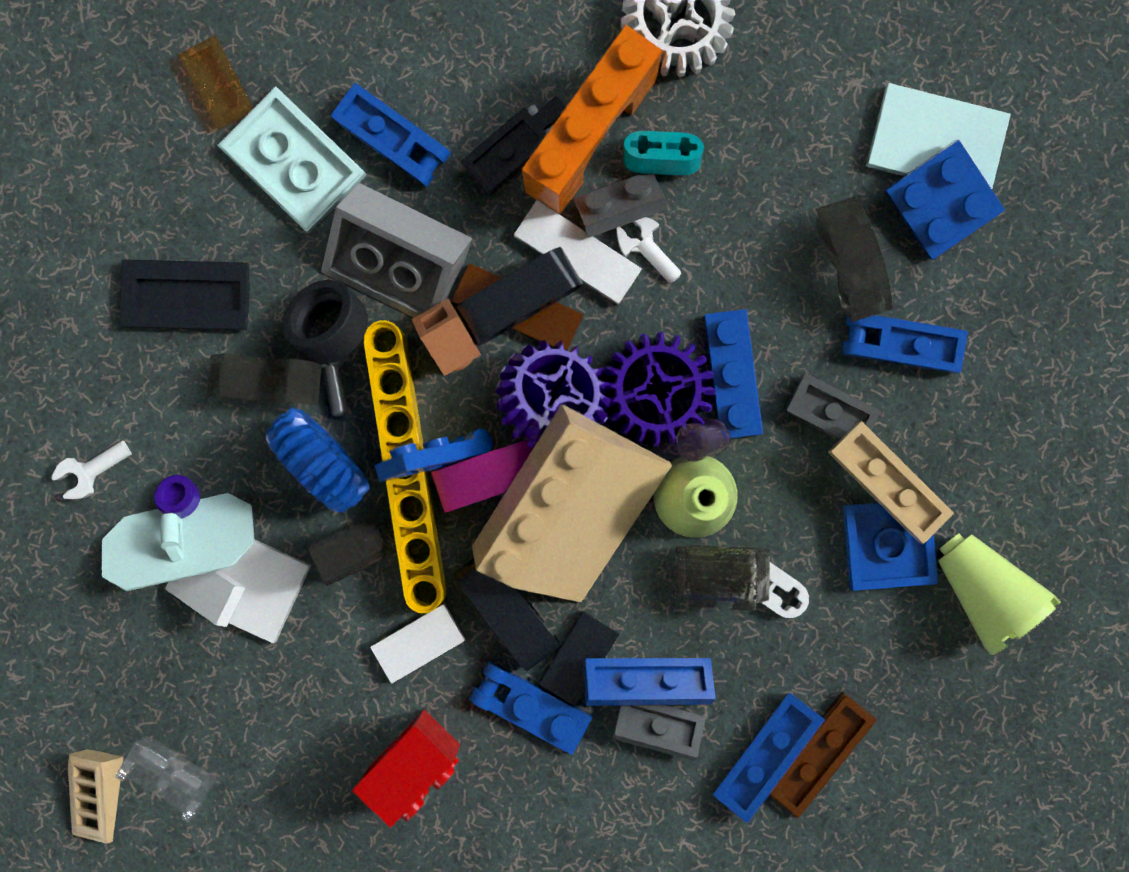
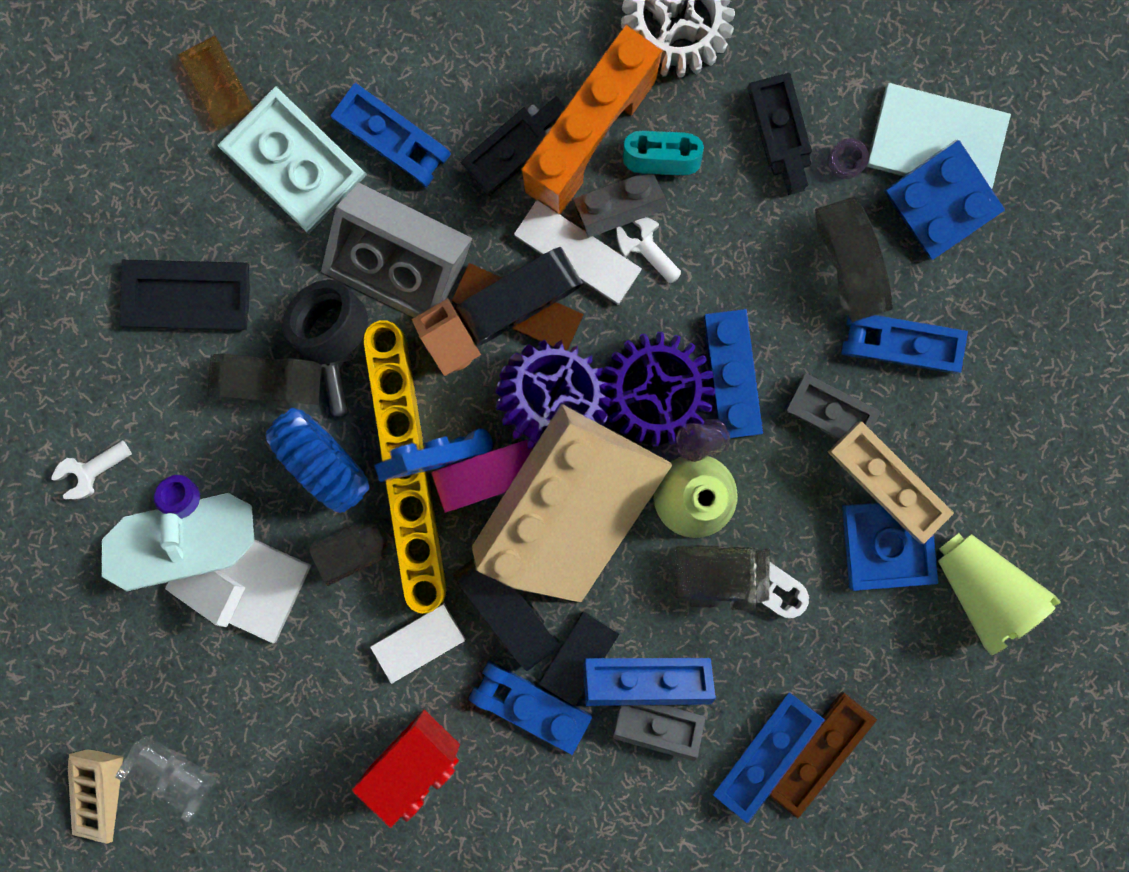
(782, 129): none -> black hinge
(838, 150): none -> clear purple bush

